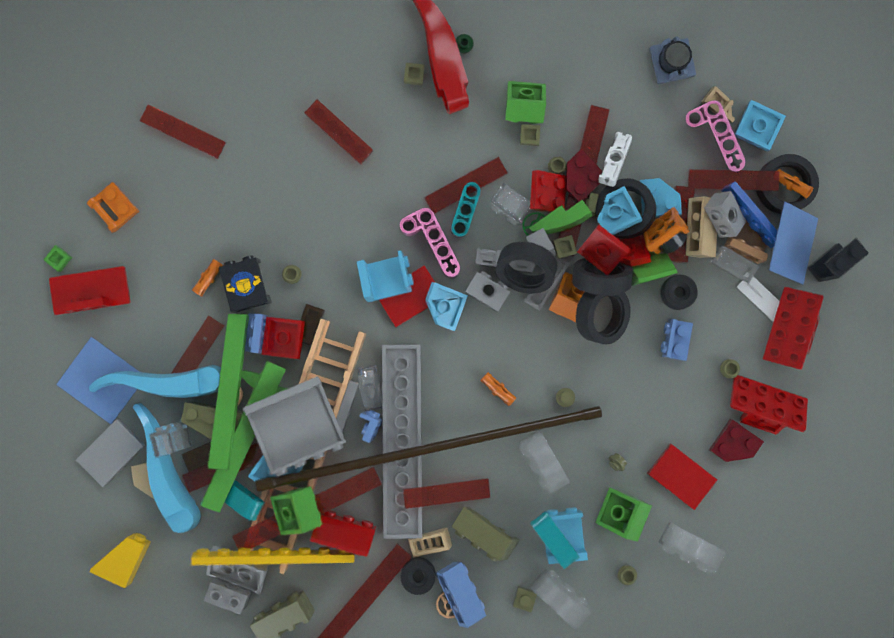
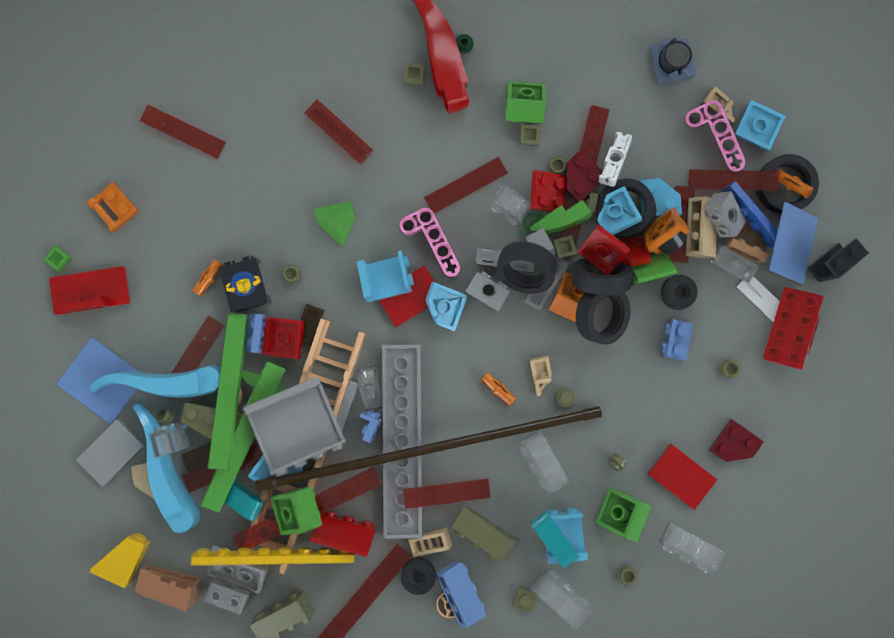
(165, 416): none -> olive plate
(168, 586): none -> nougat wedge
(336, 220): none -> bright green slope
(469, 201): teal beam -> none
(540, 372): none -> tan slope
(768, 406): red bracket -> none

